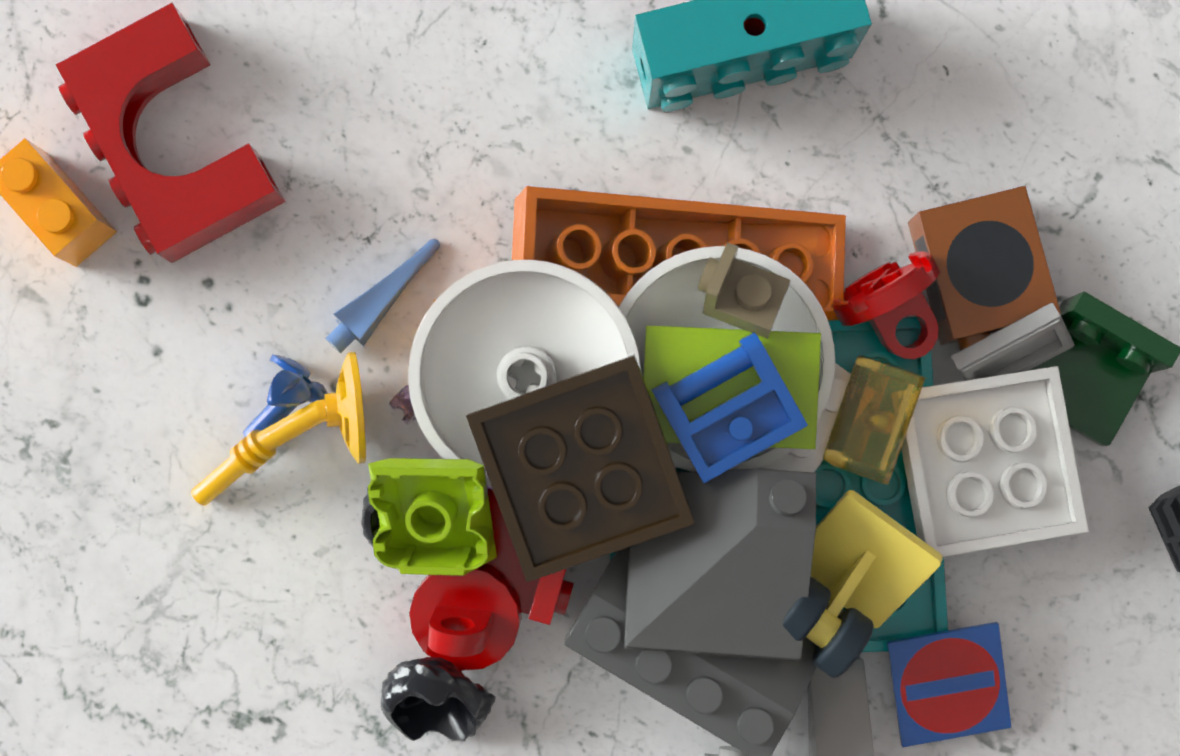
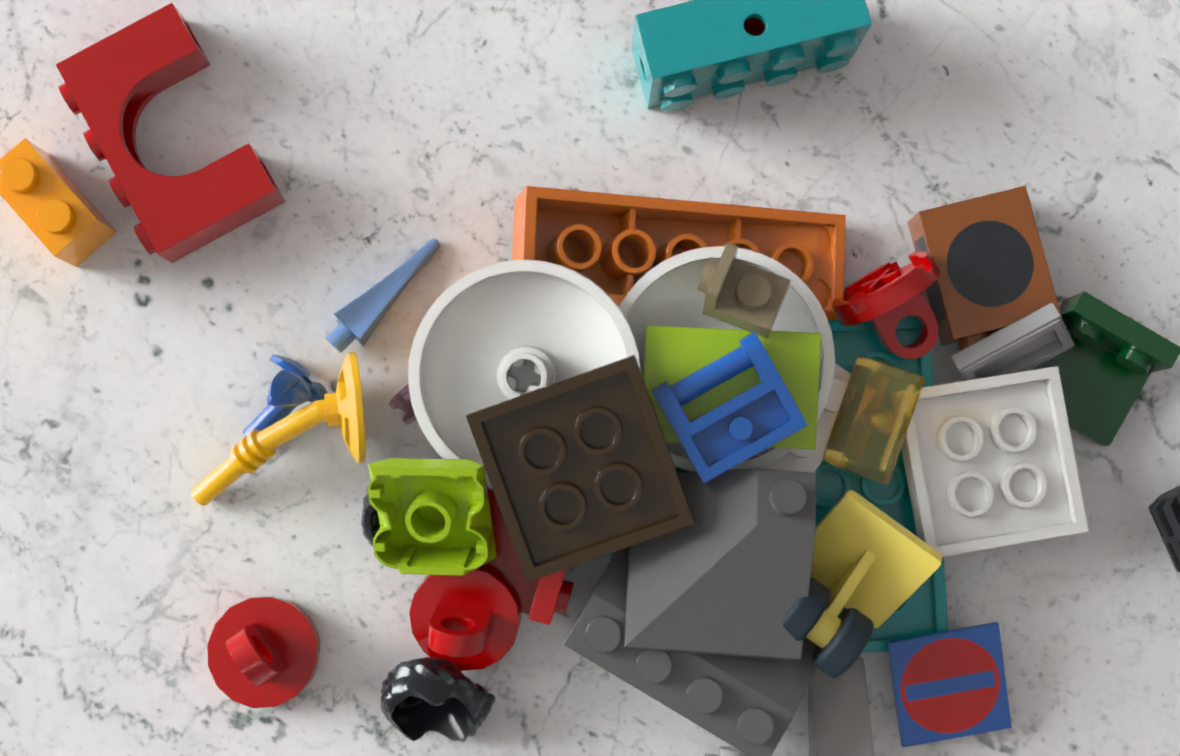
(263, 651): none -> red tile

